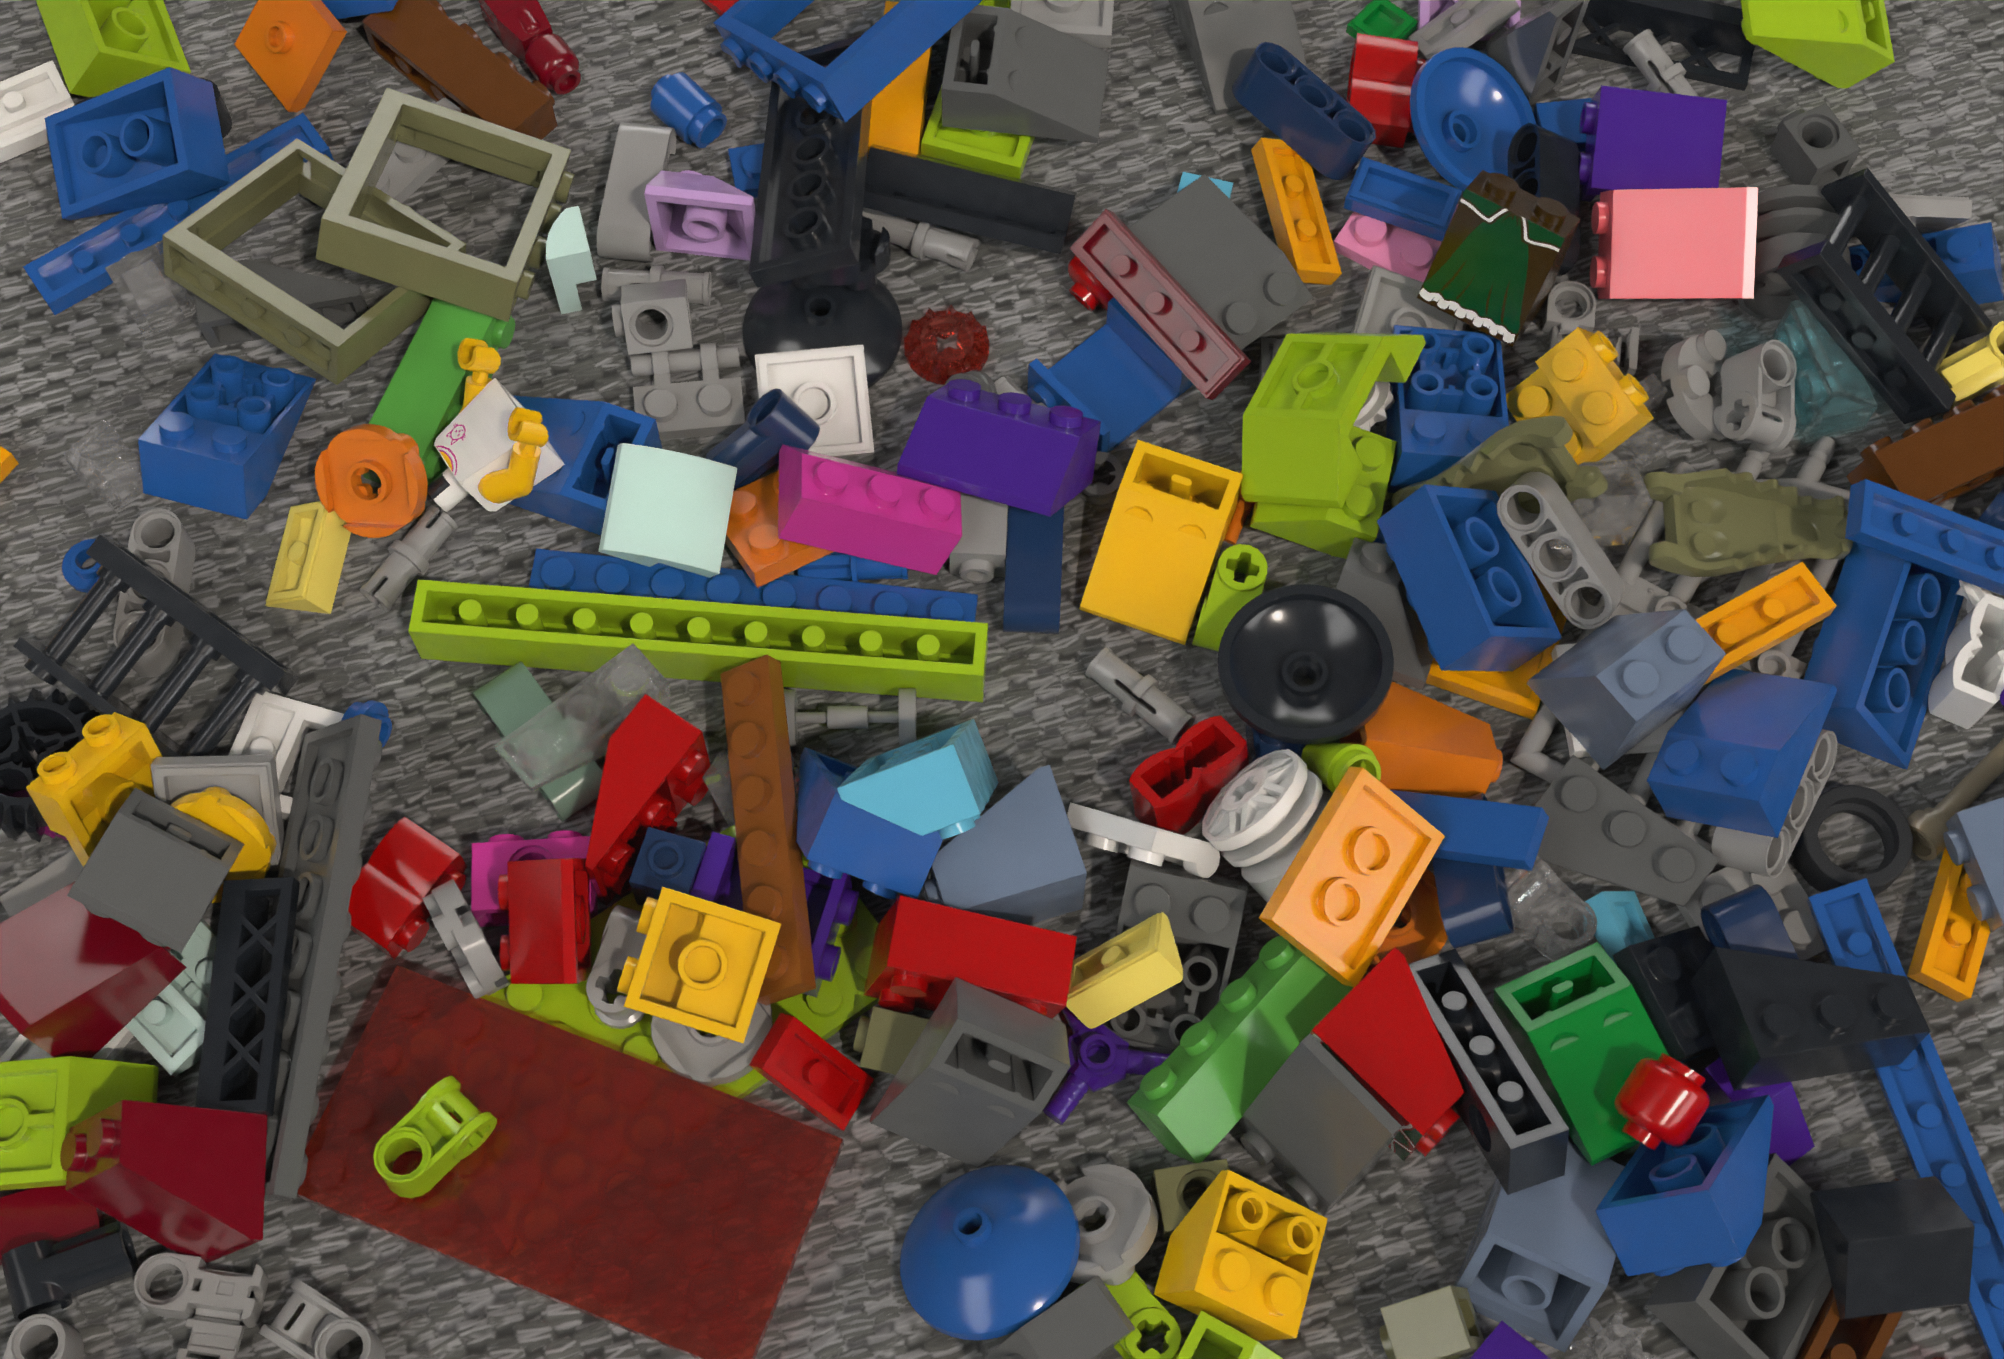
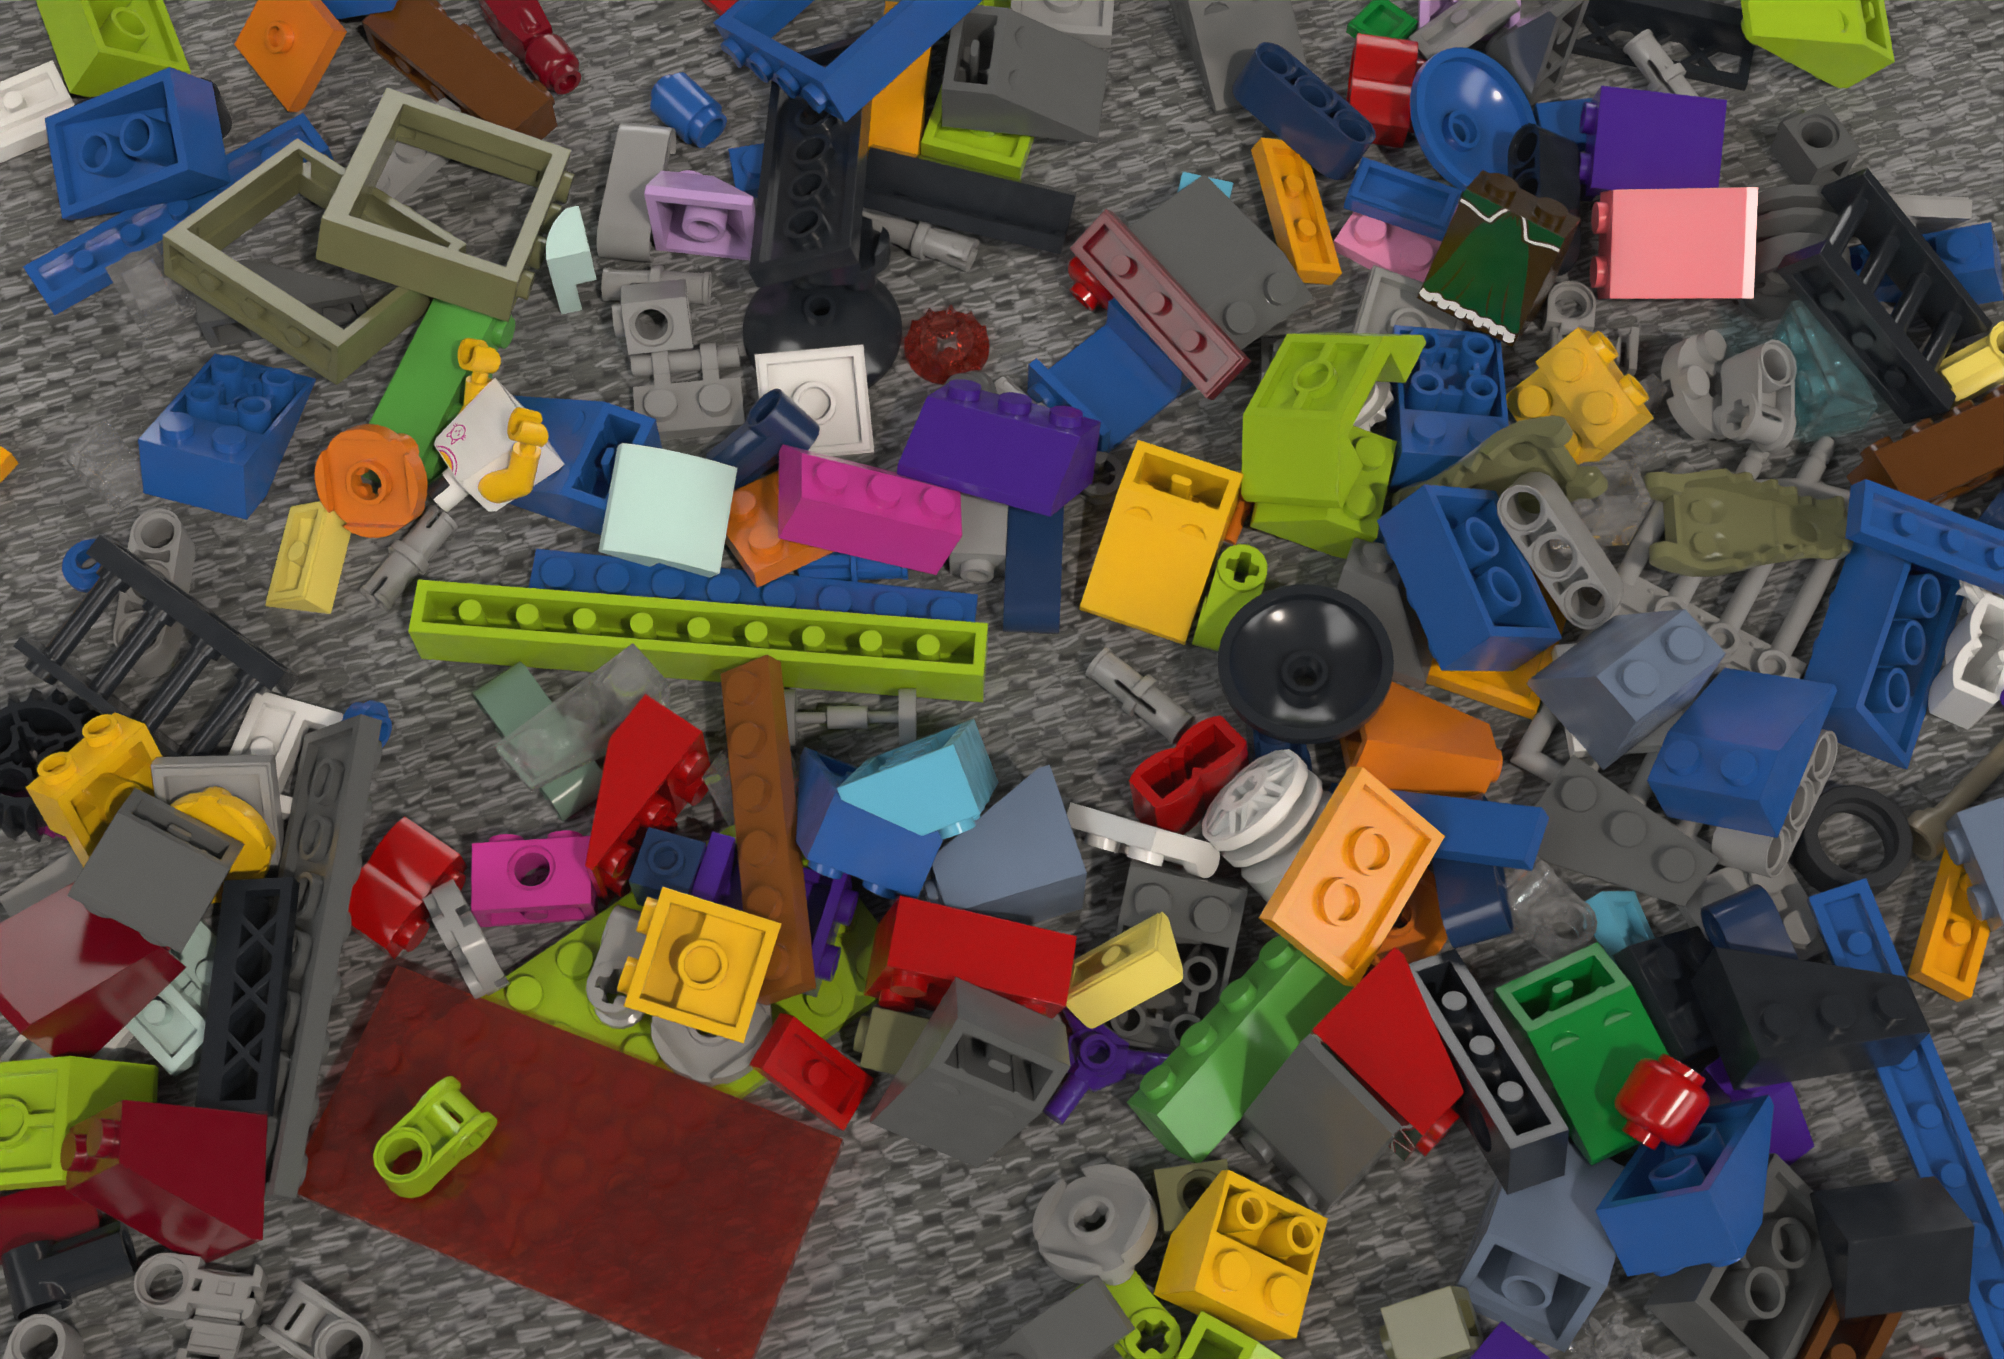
(546, 921): red slope -> none
(1004, 1271): blue dish -> none
(1333, 759): lime cone -> none
(1766, 616): light orange plate -> none

